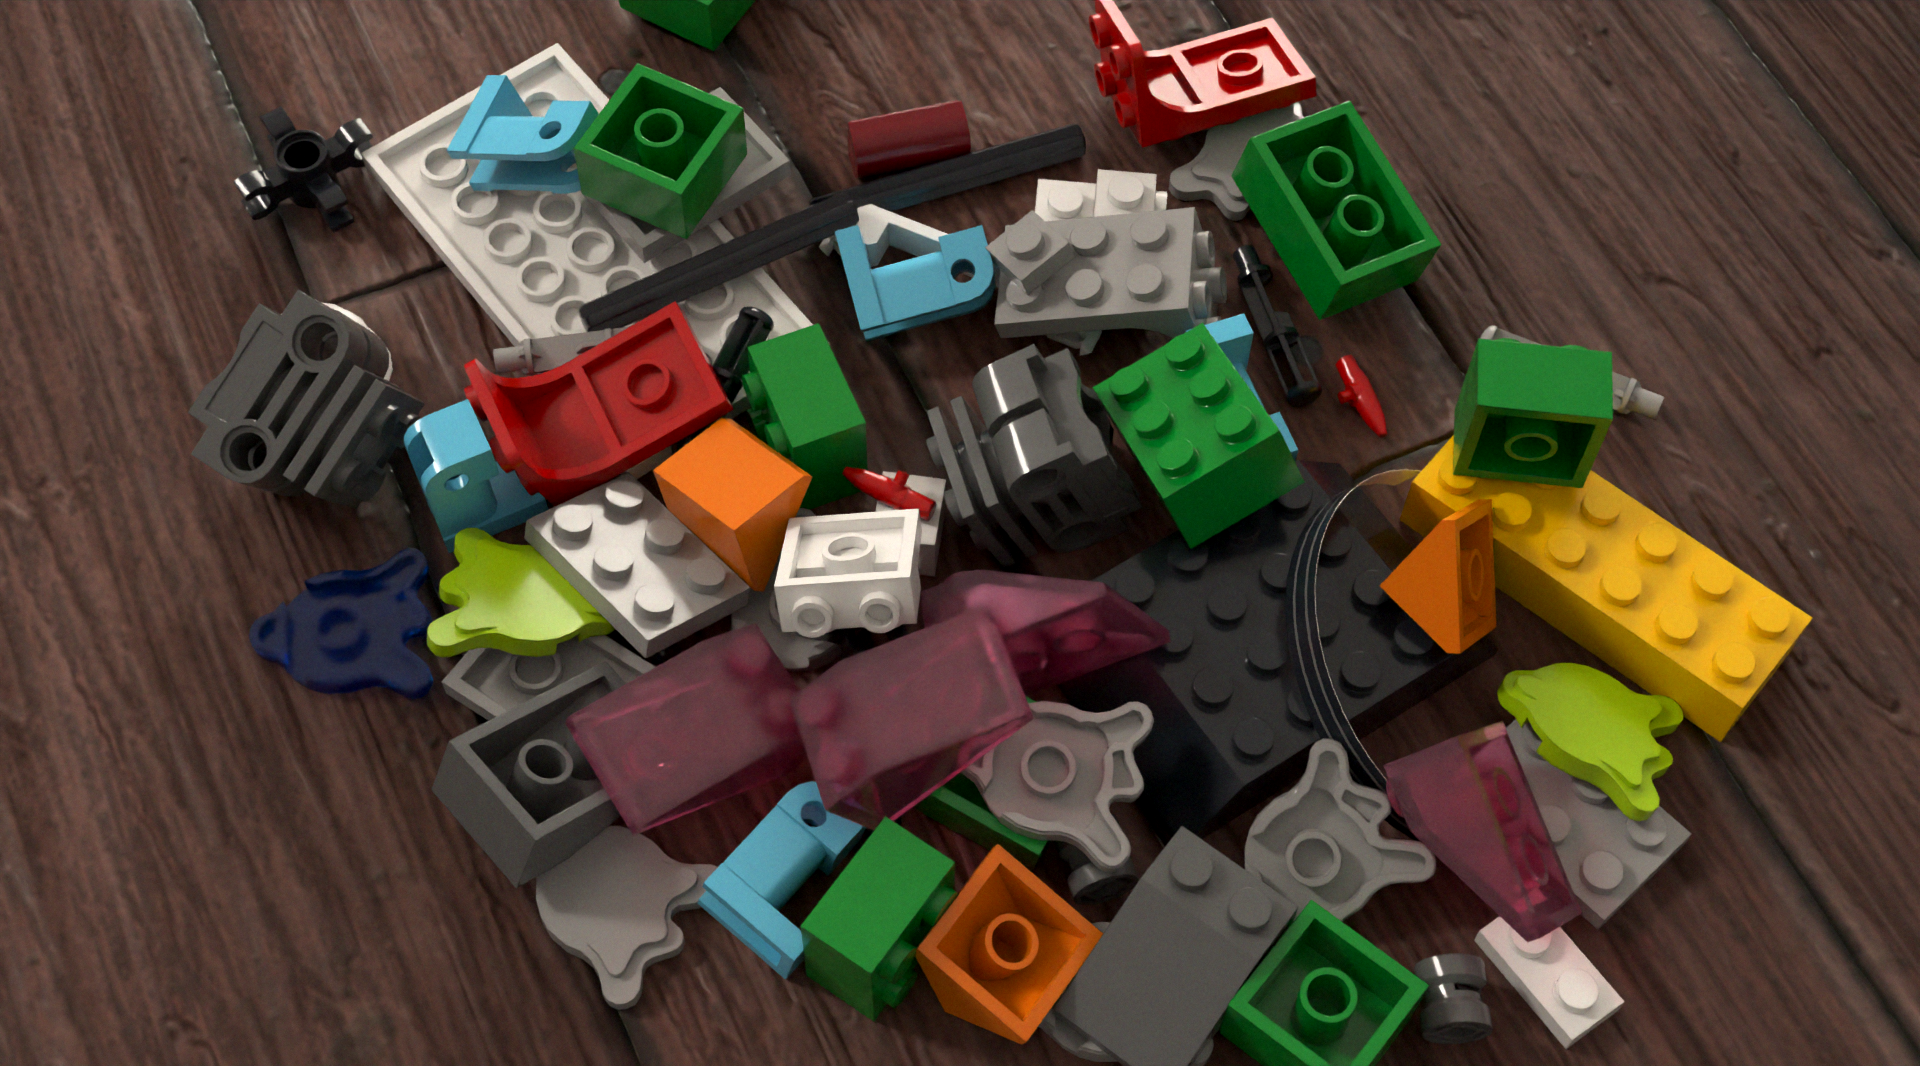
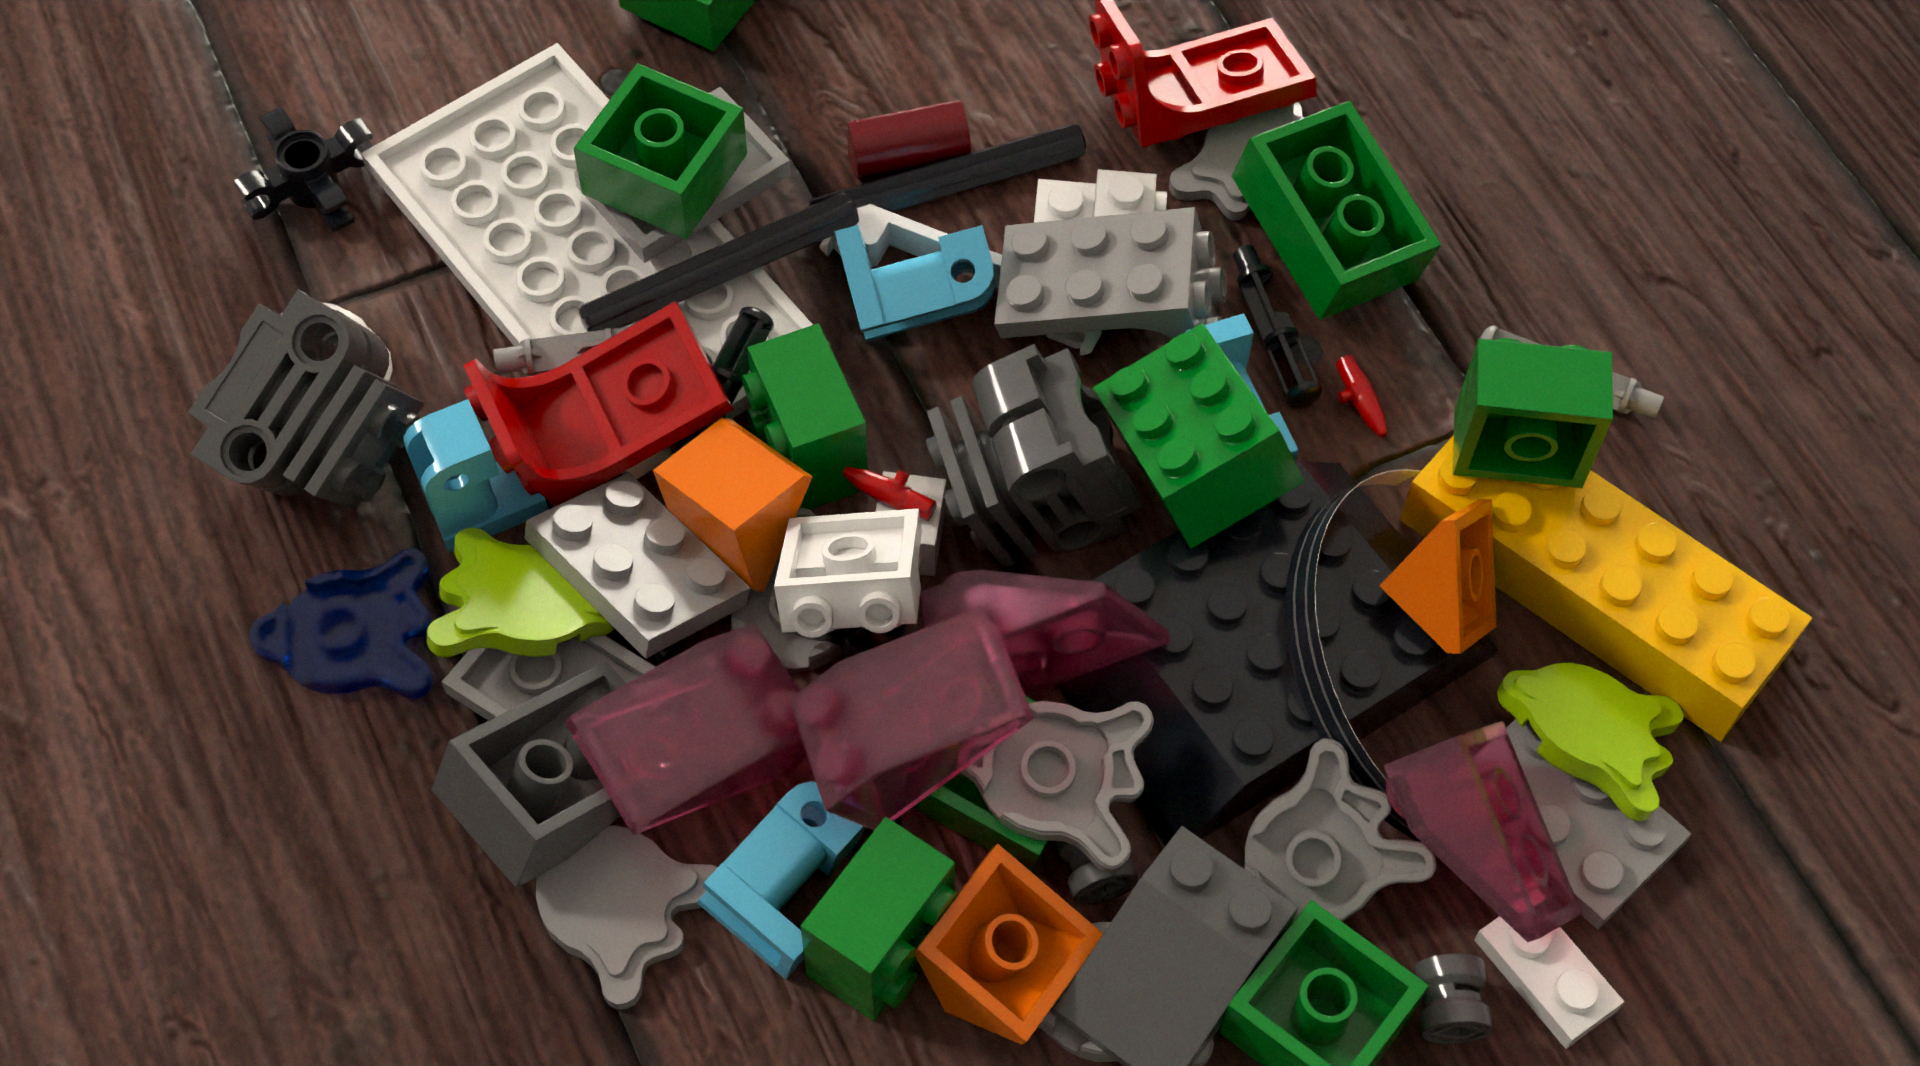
(520, 148): medium azure piece -> none
(1030, 252): light grey plate -> none

